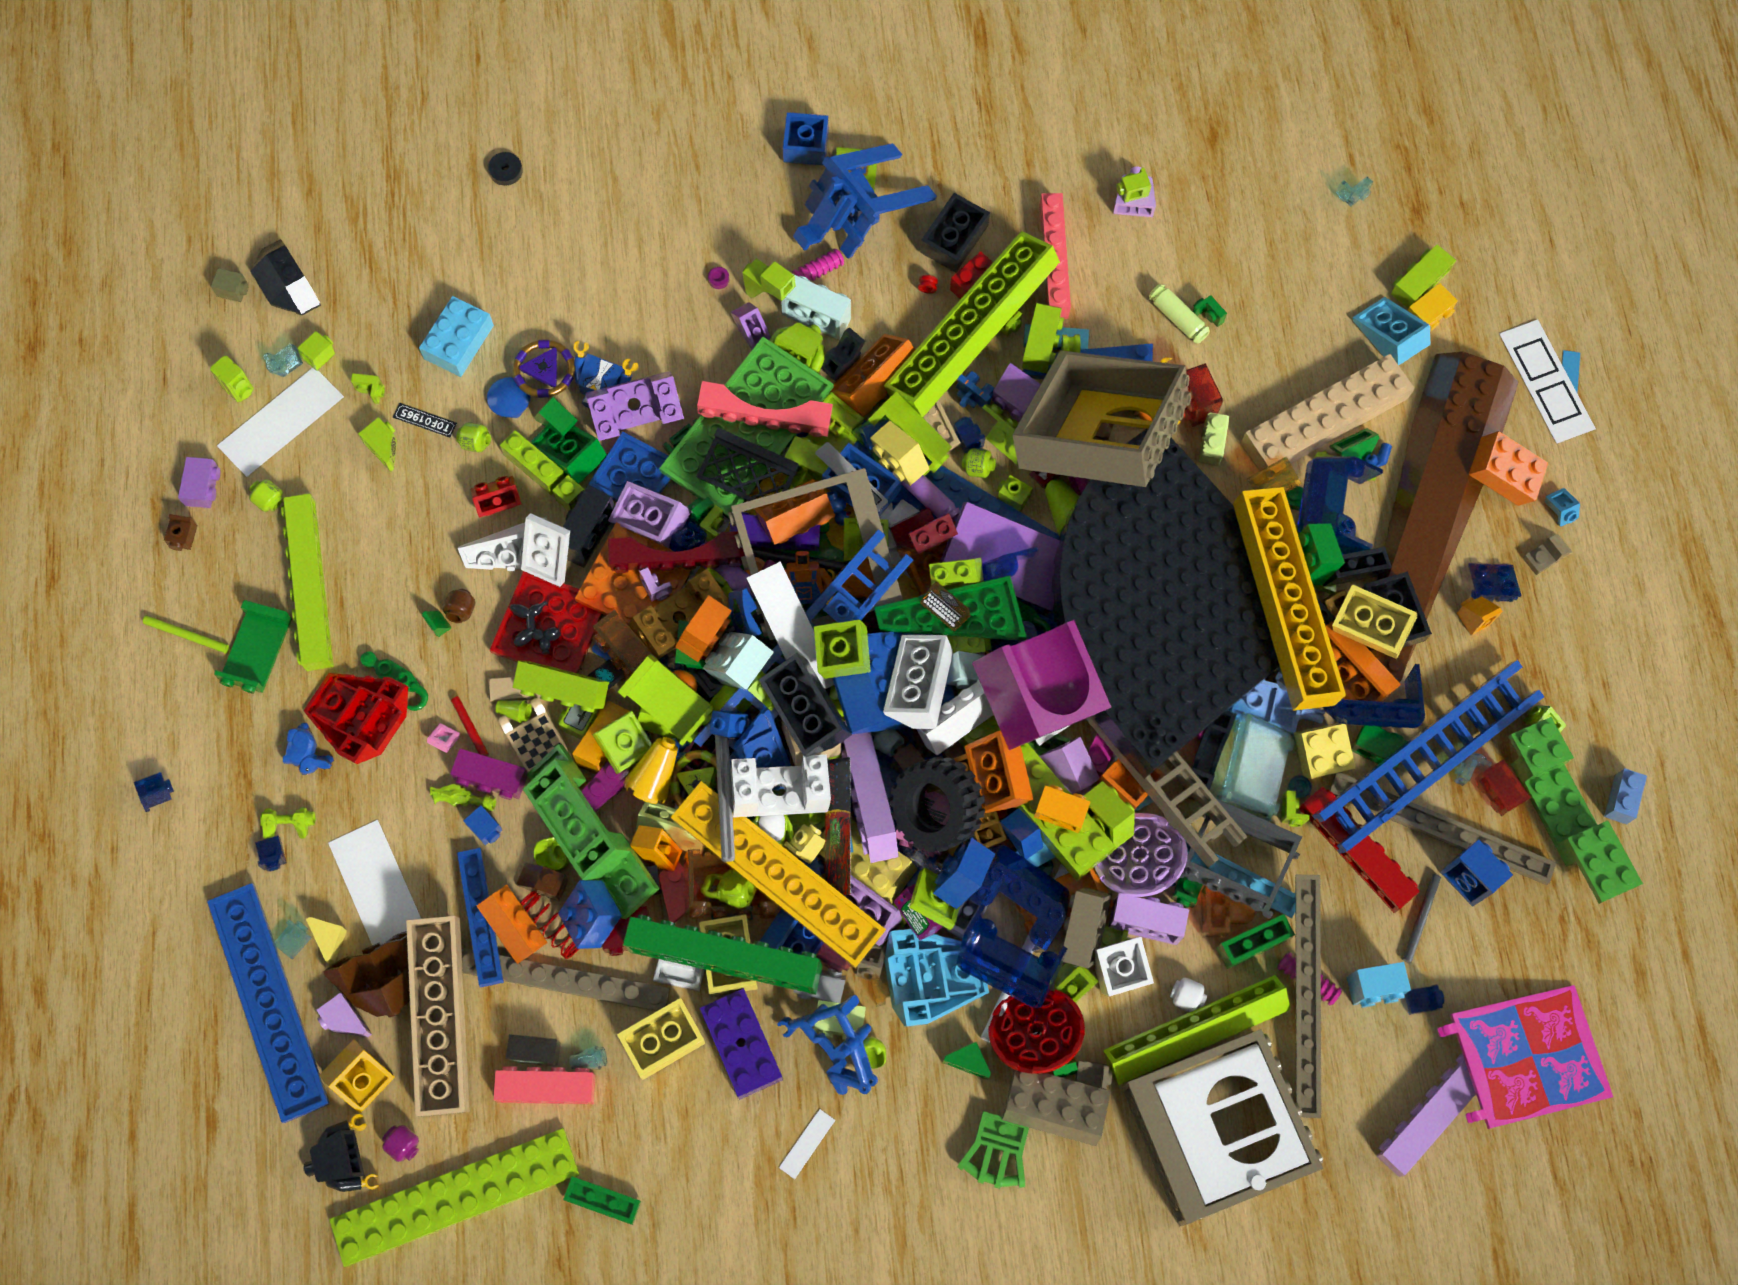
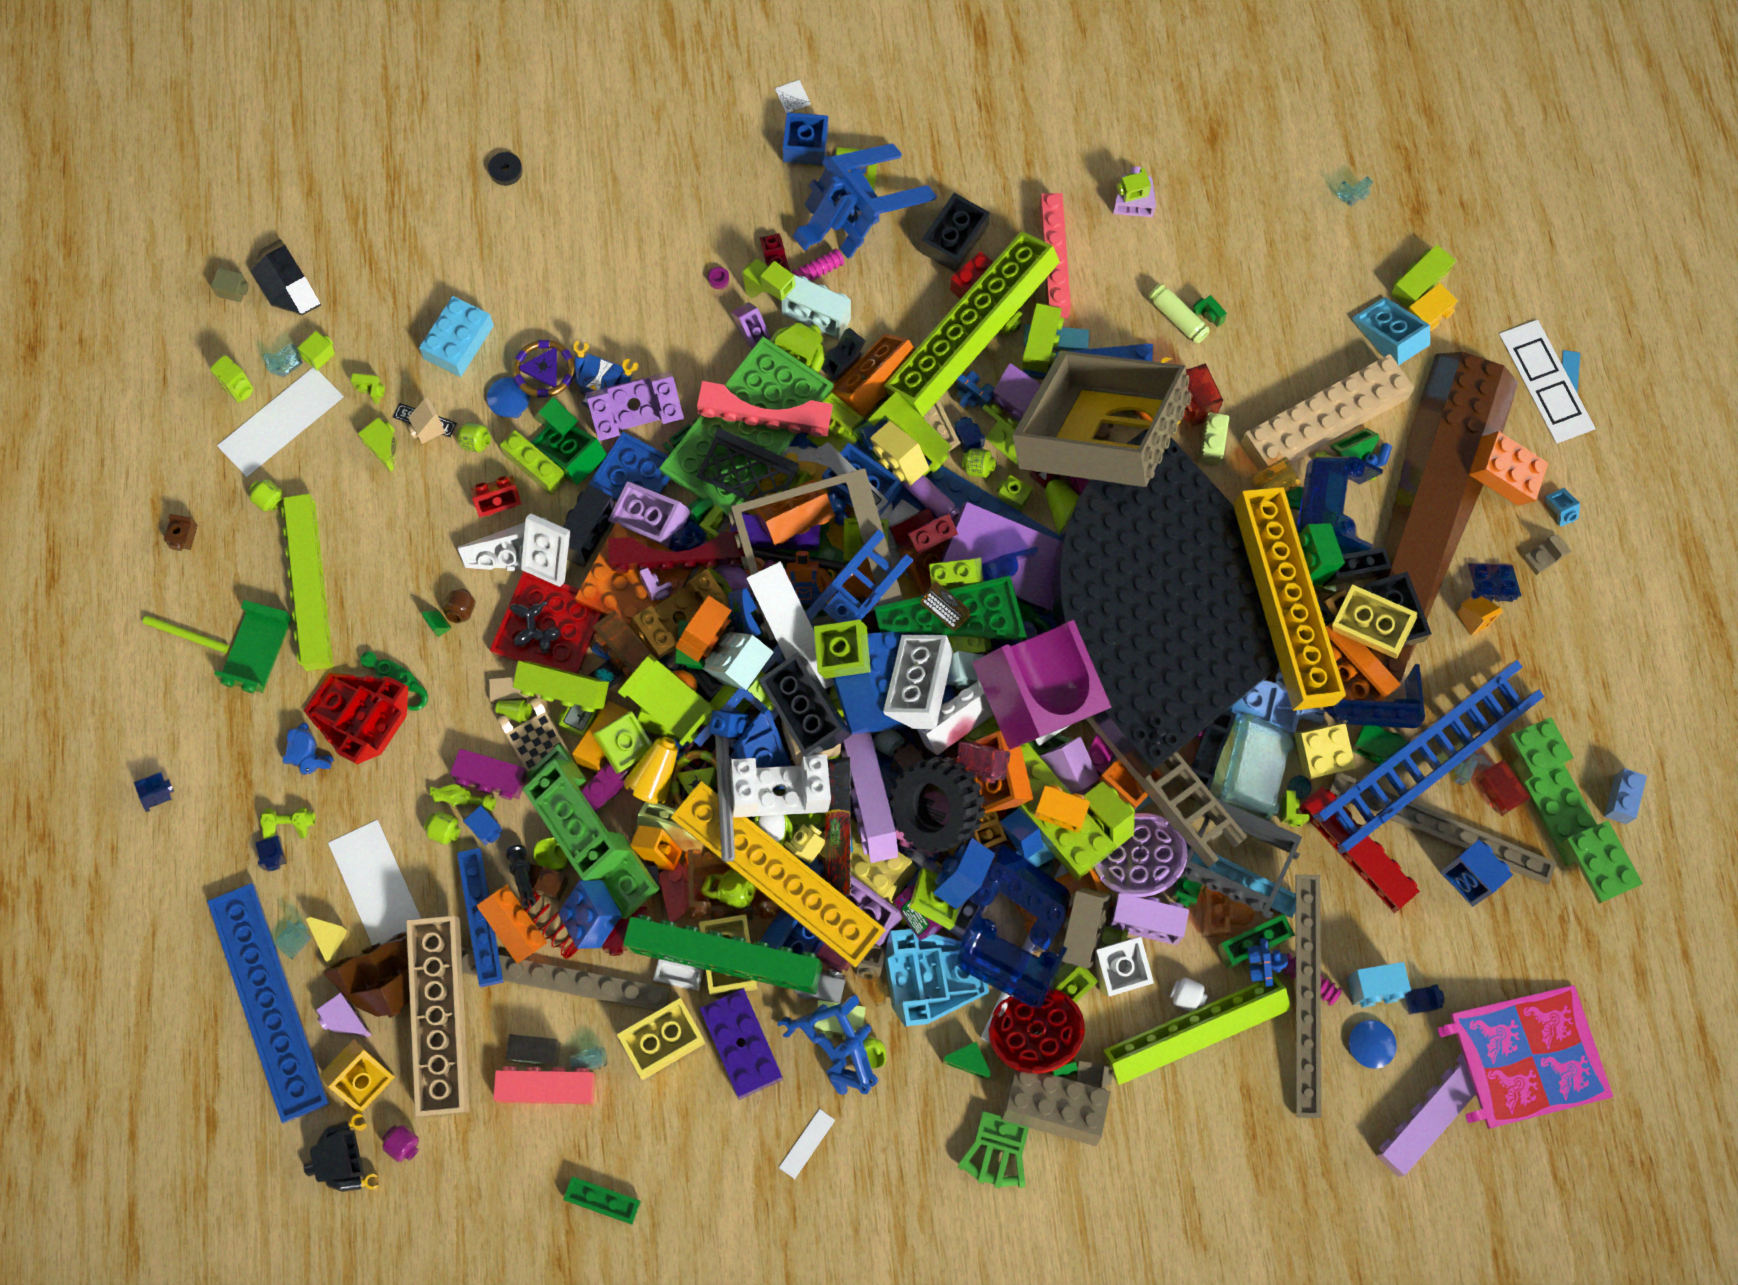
(199, 482): medium lavender brick -> none
(425, 422): none -> tan slope
(442, 827): none -> lime head
(443, 737): bright pink tile -> none
(454, 1197): lime plate -> none
(469, 726): red bar -> none
(519, 868): none -> black pin
(567, 492): lime brick -> none
(774, 250): none -> dark red slope
(792, 96): none -> white sticker
(804, 452): lime brick -> none
(927, 284): red bush -> none
(984, 760): none -> clear pink brick
(1071, 344): lime wheel -> none
(1189, 1115): door -> none
(1269, 961): none -> blue hips
(1372, 1044): none -> blue dish
(1421, 918): dark grey bar -> none
(1541, 713): lime bracket -> none

